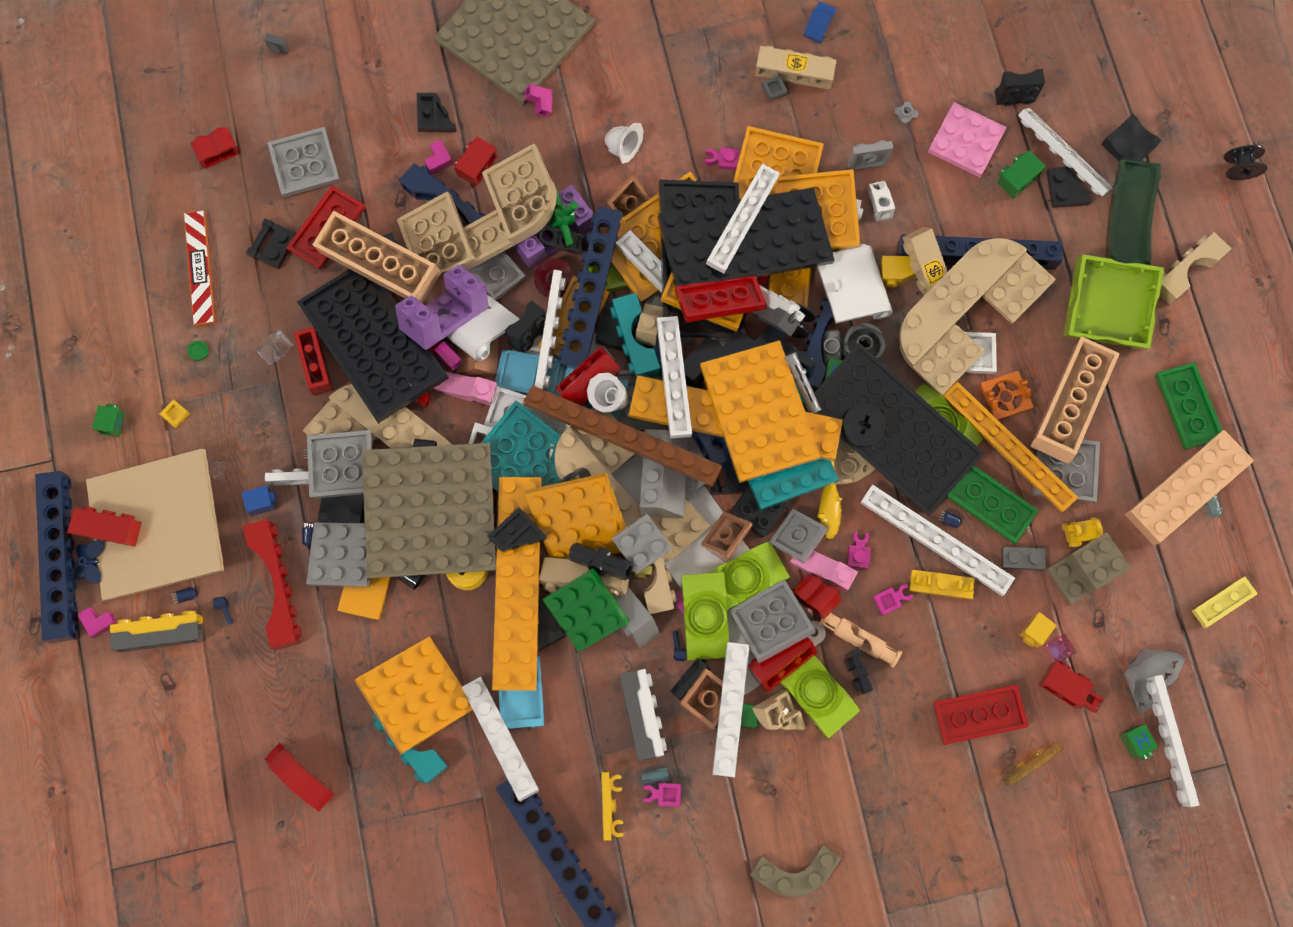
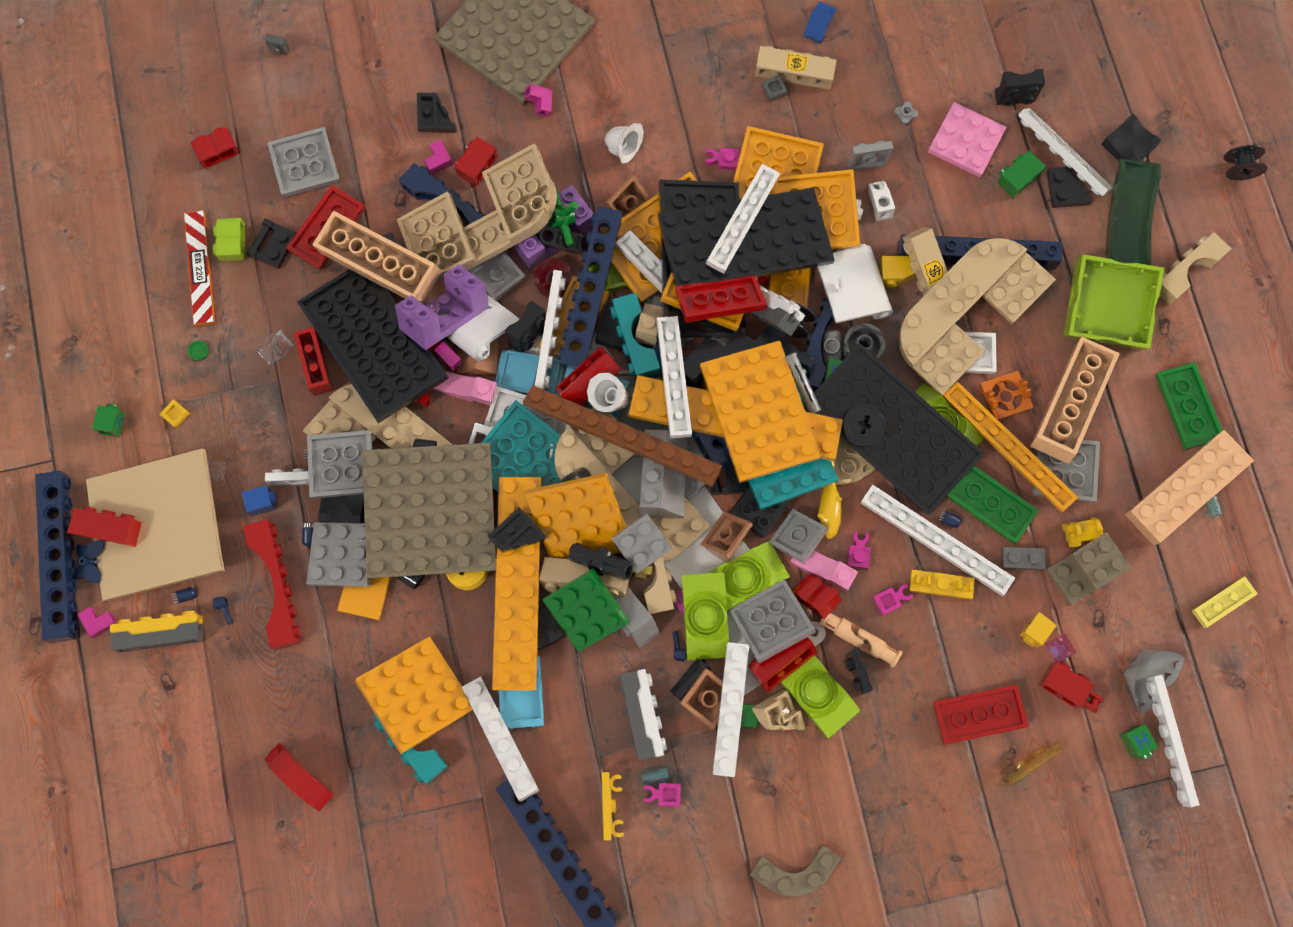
(230, 239): none -> lime brick

